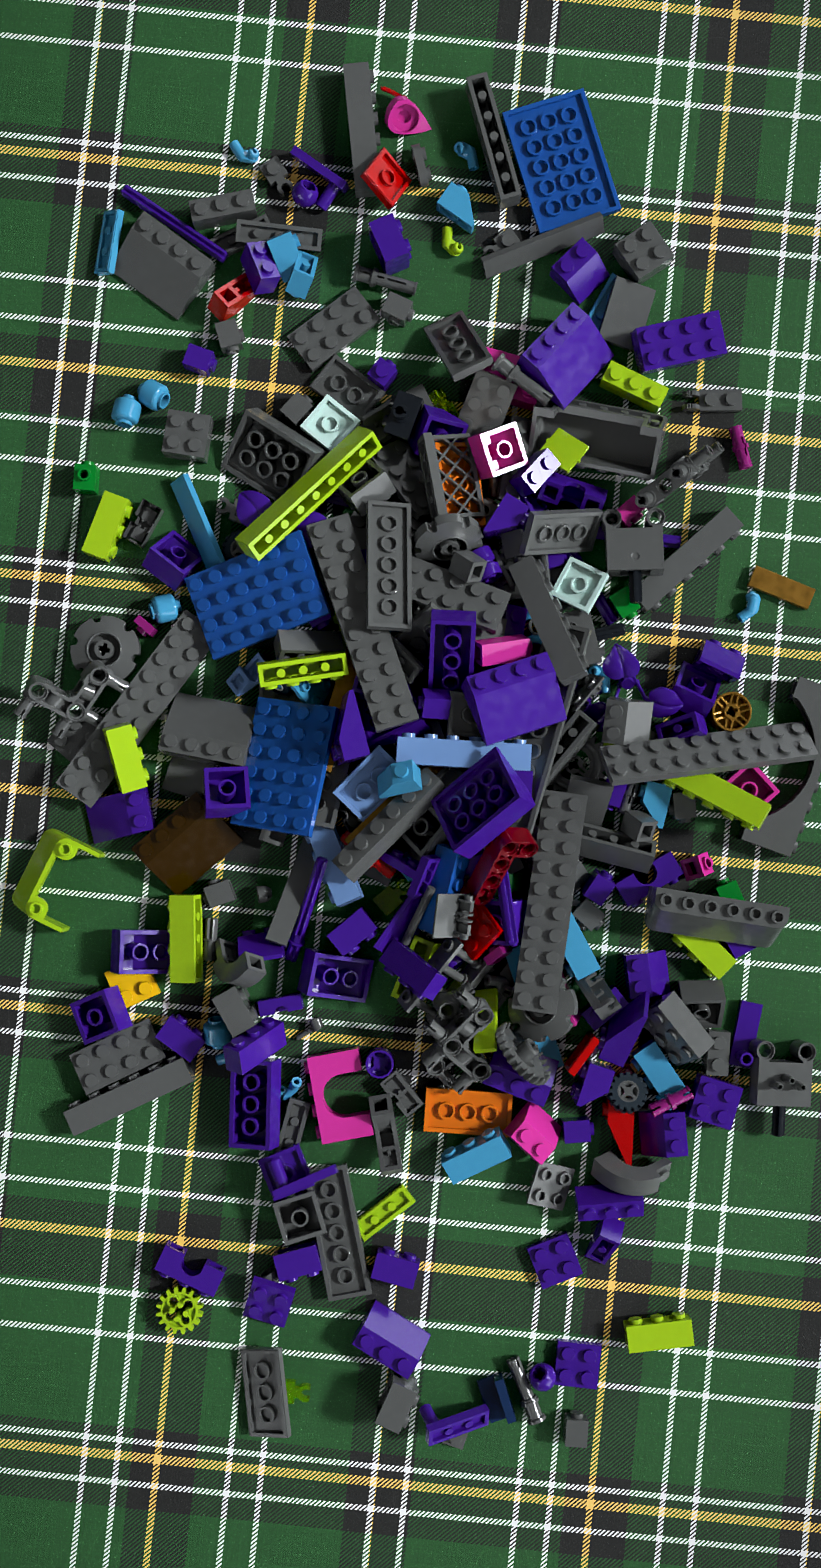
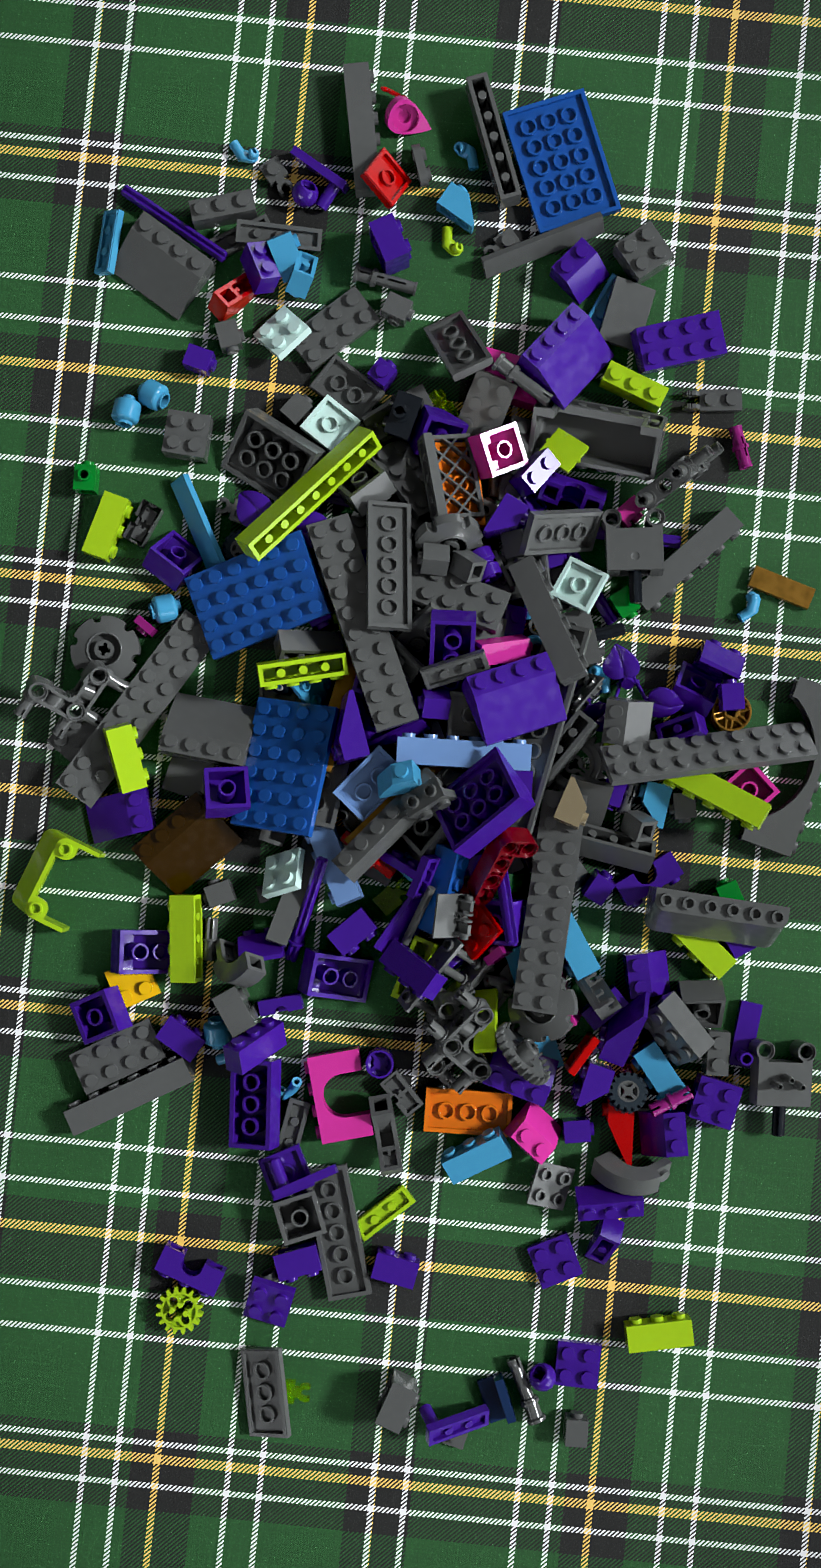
(245, 677): medium blue slope -> none
(282, 332): none -> light aqua plate
(283, 872): none -> light aqua plate
(316, 1024): dark grey hand -> none
(391, 1339): dark purple slope -> none
(427, 799): none -> dark grey bracket
(434, 559): none -> dark grey brick
(454, 669): none -> dark grey tile
(572, 806): none -> dark tan slope
(588, 915): dark grey brick -> none
(702, 864): dark pink brick -> none
(731, 696): none -> dark purple brick

